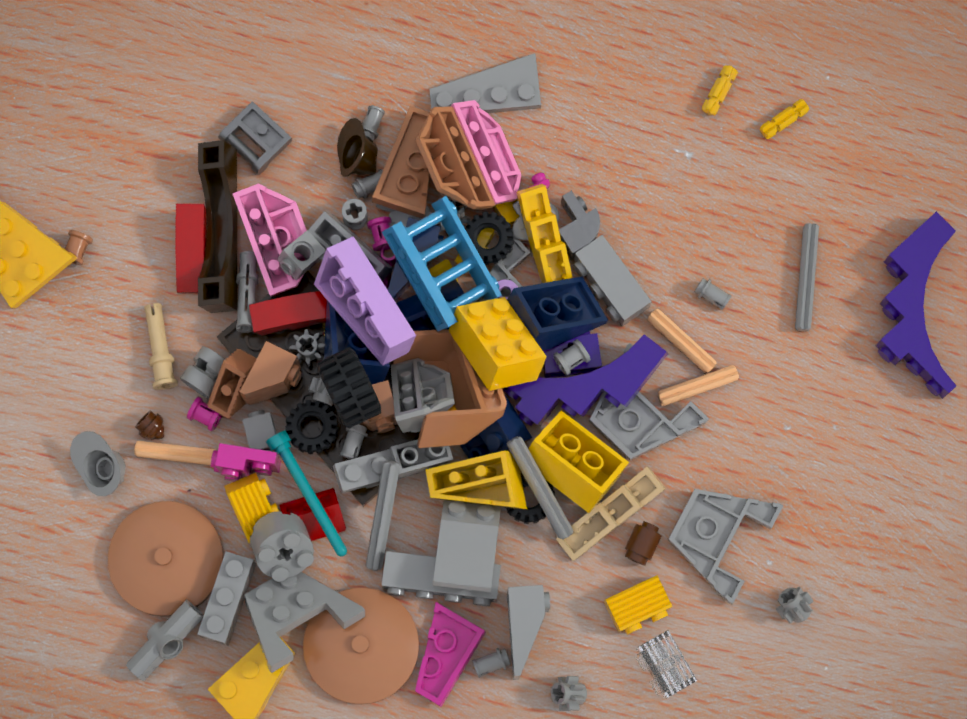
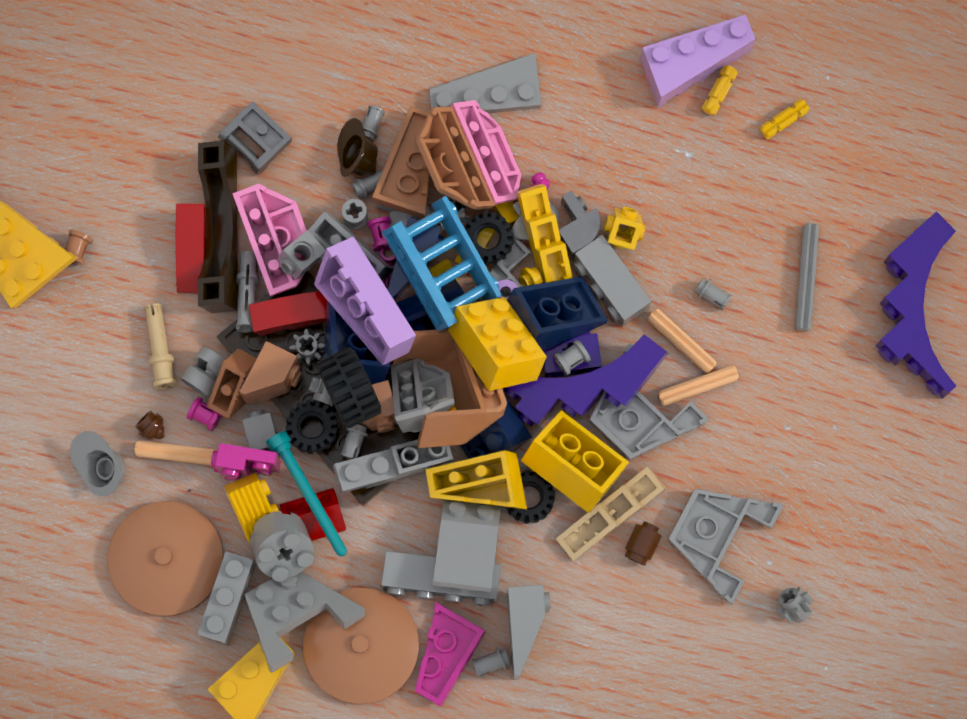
(164, 640): light grey piece -> none
(382, 515): light grey axle -> none
(530, 276): none -> yellow plate
(540, 487): light grey axle -> none
(568, 693): light grey gear -> none
(627, 236): none -> yellow brick
(638, 604): yellow brick -> none
(665, 665): clear brick -> none
(692, 57): none -> lavender wedge

